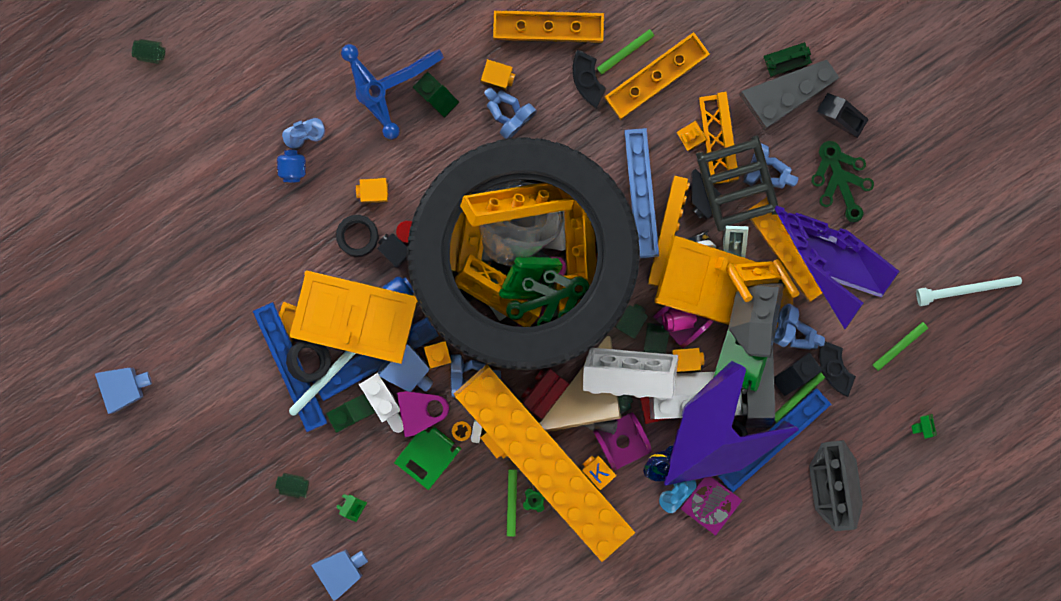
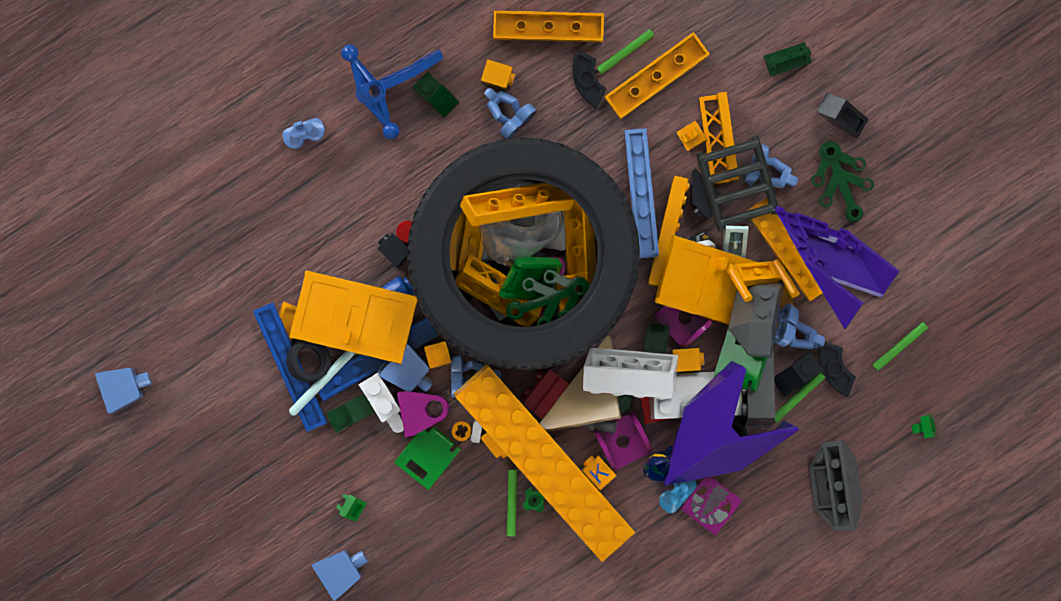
(148, 51): clear green brick -> none
(291, 166): blue head -> none
(292, 485): clear green brick -> none
(340, 237): black tyre -> none
(372, 190): light orange brick -> none
(632, 320): clear green brick -> none
(678, 320): dark pink brick -> none
(784, 94): dark grey wedge -> none
(799, 416): blue tile -> none
(925, 295): light aqua piece -> none

